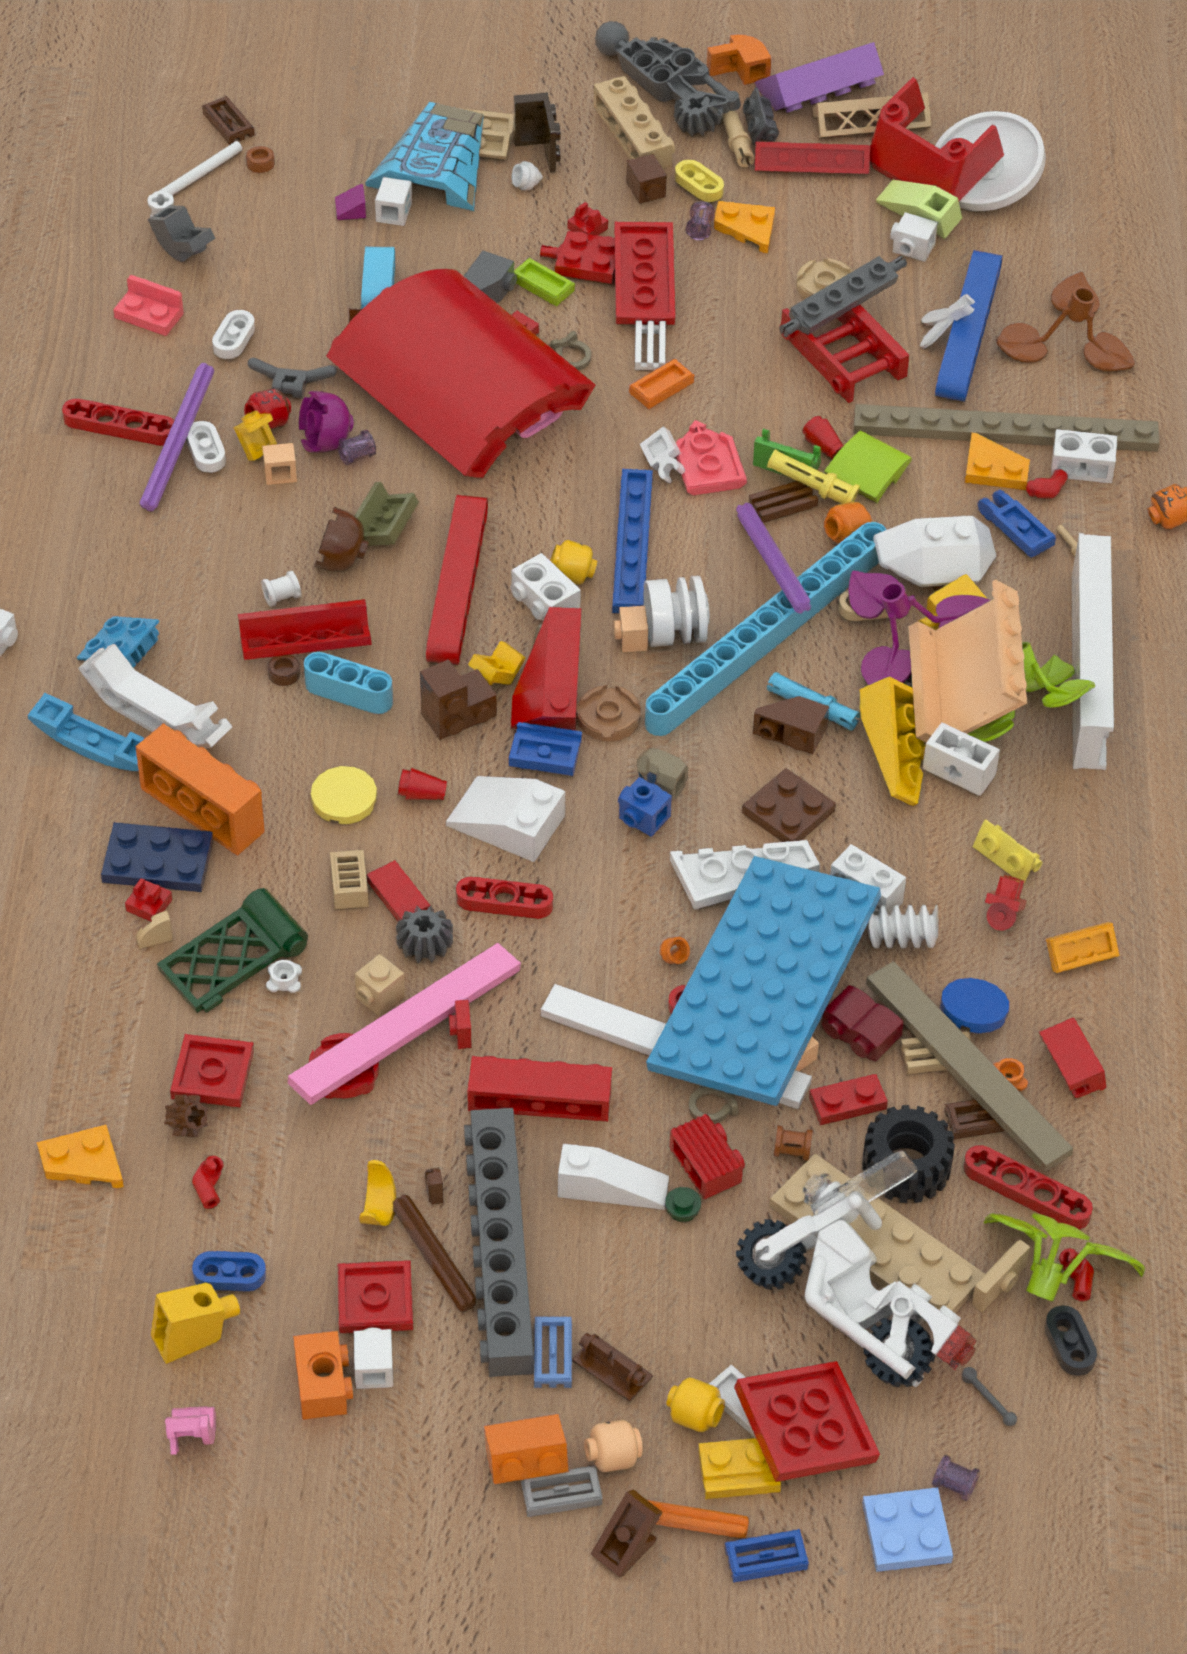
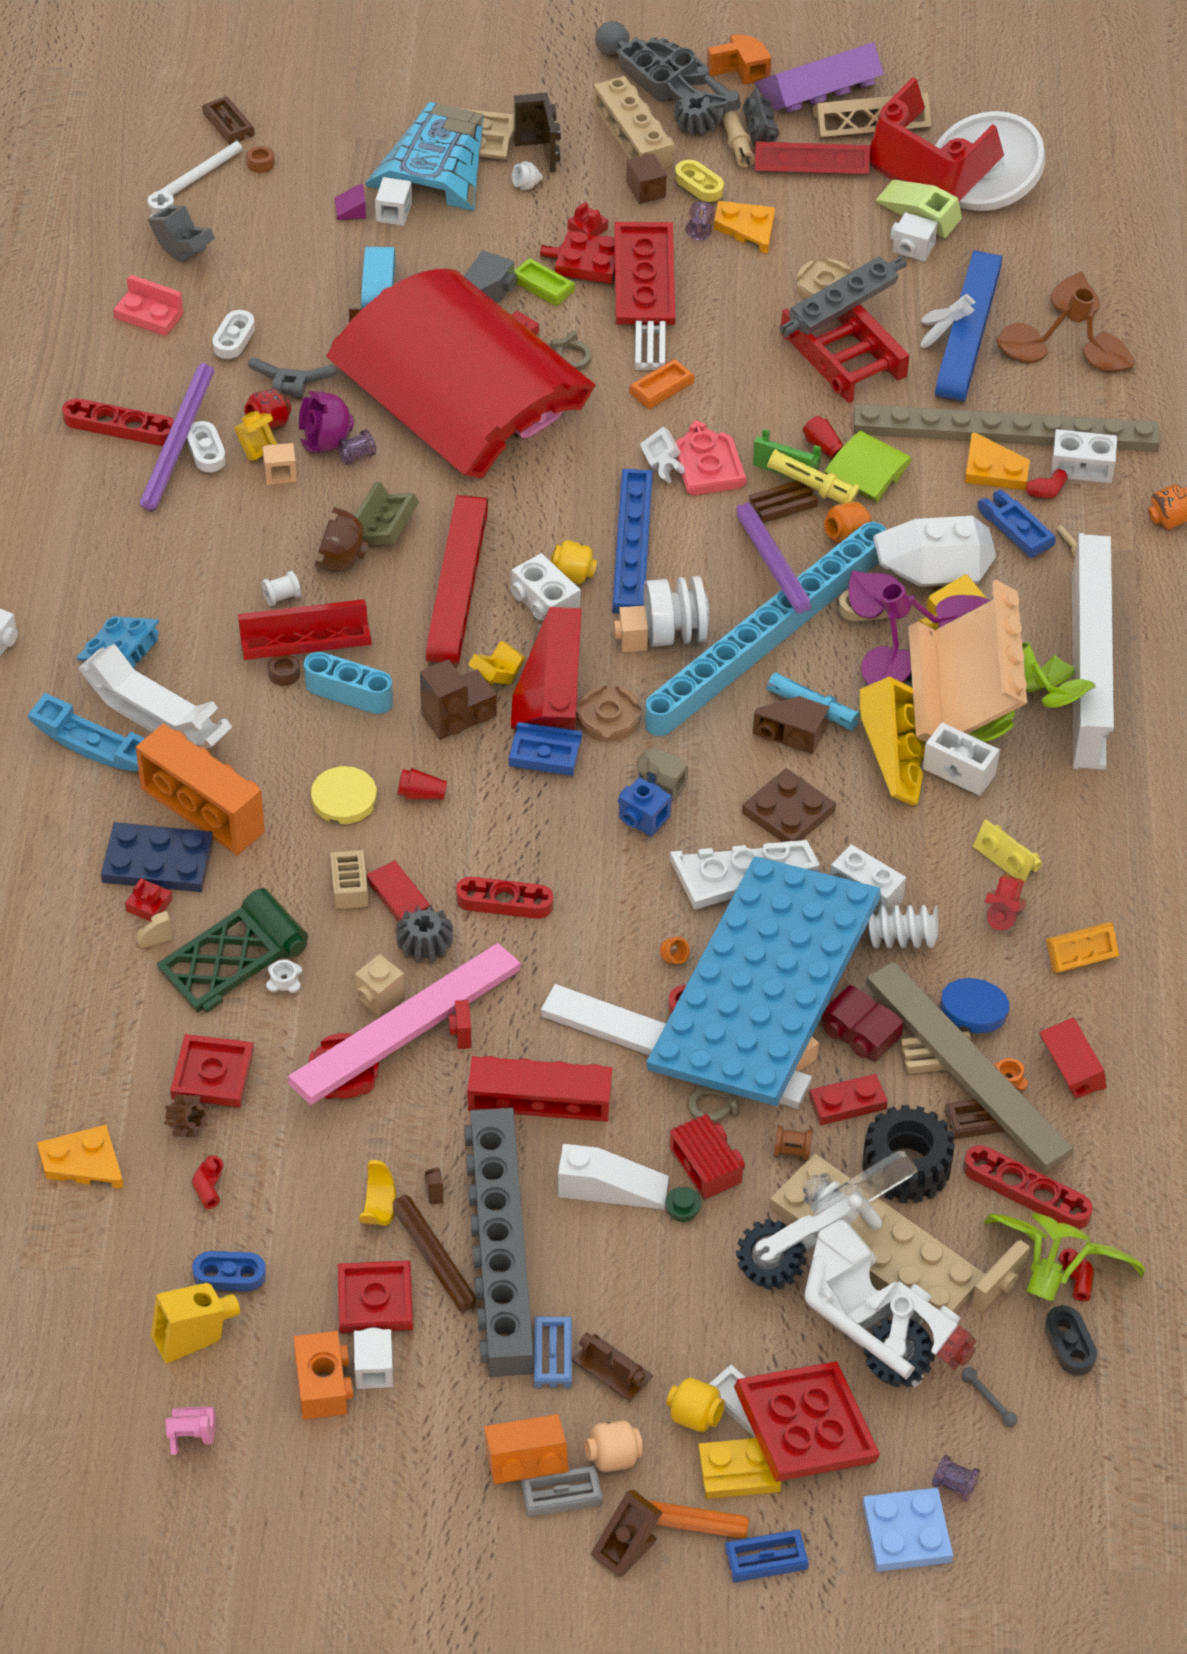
(510, 813): white slope -> none

